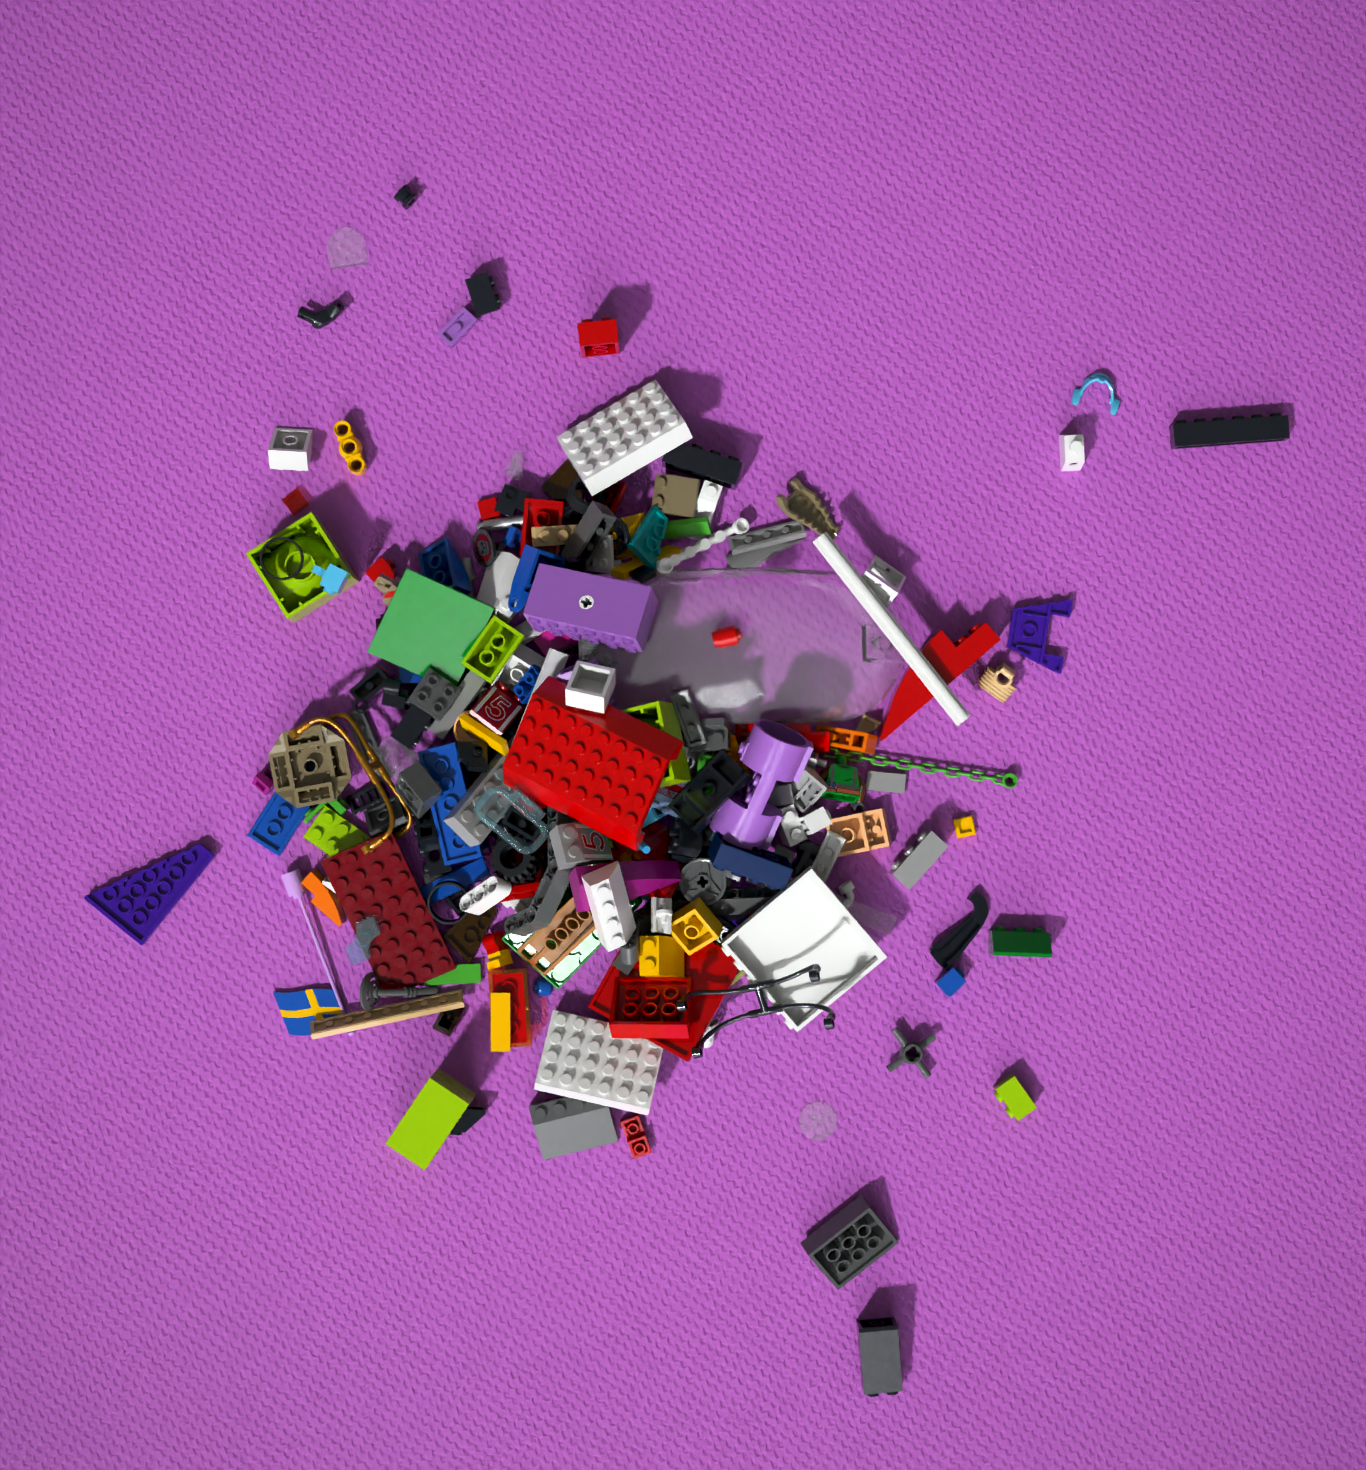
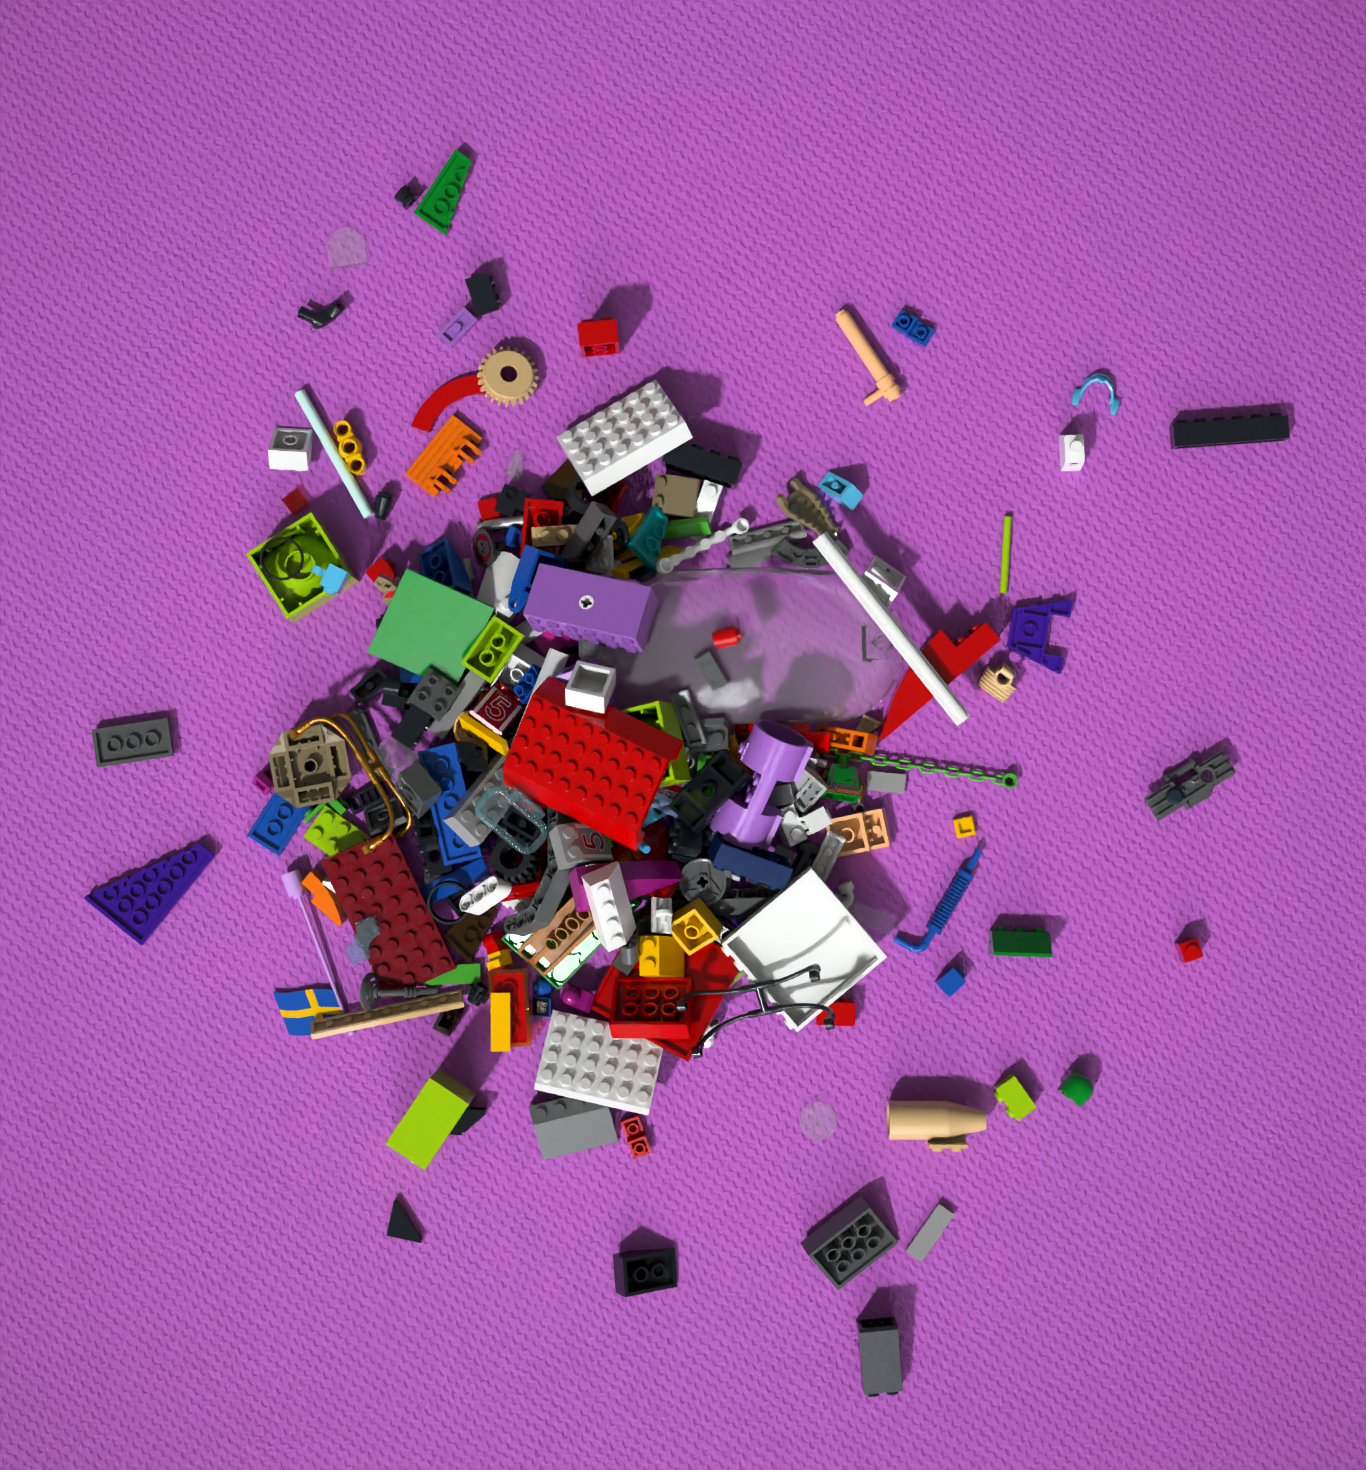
(132, 742): none -> dark grey plate
(334, 454): none -> light aqua piece
(383, 504): none -> black cone
(401, 1226): none -> black tile
(441, 199): none -> green wing
(443, 398): none -> red tile
(443, 455): none -> orange hinge
(477, 993): none -> black gear
(502, 390): none -> tan gear
(541, 1006): none -> slope
(577, 997): none -> magenta tile
(644, 1271): none -> black slope
(712, 669): none -> dark grey tile
(802, 556): none -> dark grey tile
(840, 490): none -> medium azure slope
(843, 1010): none -> red brick
(884, 380): none -> light nougat cylinder
(906, 1045): dark grey bar -> none
(913, 329): none -> blue slope
(918, 858): light grey brick -> none
(929, 1232): none -> light grey tile
(937, 1122): none -> tan piece
(946, 906): none -> blue piece
(955, 943): black animal -> none
(1005, 554): none -> lime bar
(1077, 1087): none -> green helmet
(1188, 949): none -> red brick
(1194, 790): none -> dark grey piece

